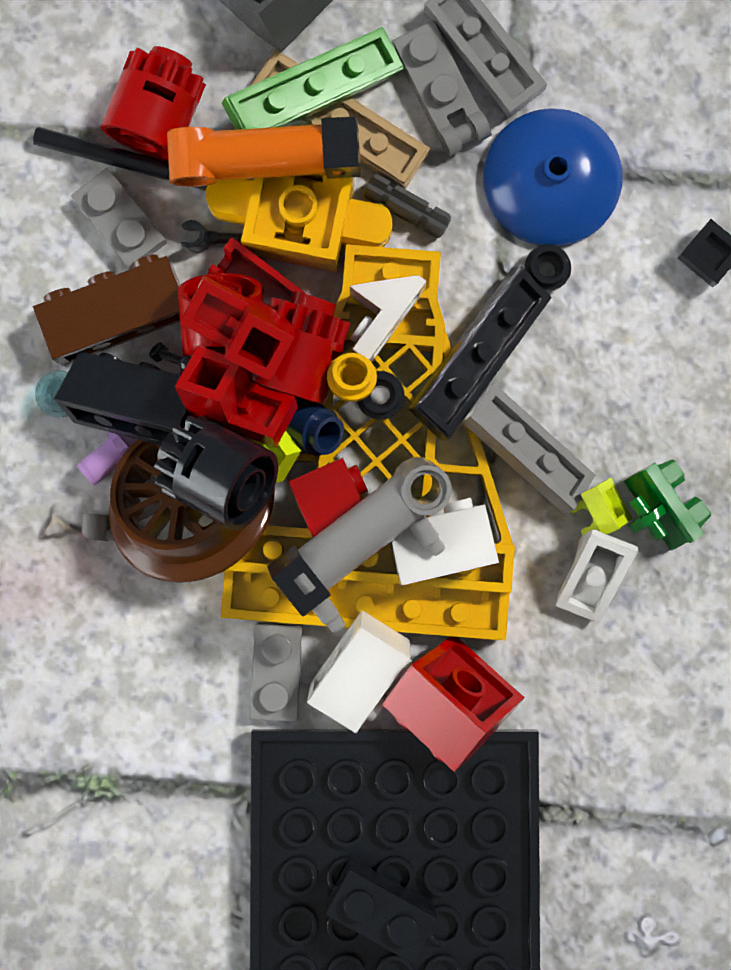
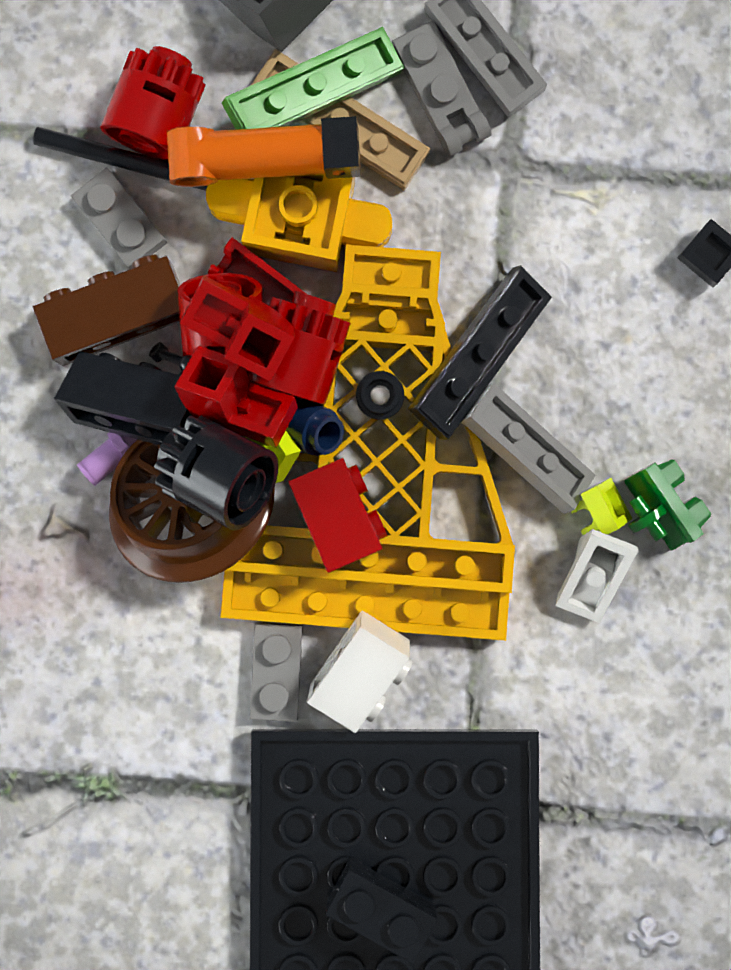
(45, 390): clear light blue plate -> none
(96, 527): light grey hand -> none
(206, 237): black hand -> none
(351, 377): yellow plate -> none
(357, 535): light grey piece -> none
(391, 303): white slope -> none
(407, 205): dark grey axle -> none
(452, 701): red slope -> none
(466, 539): white brick -> none
(549, 206): blue dish -> none
(557, 258): black plate -> none

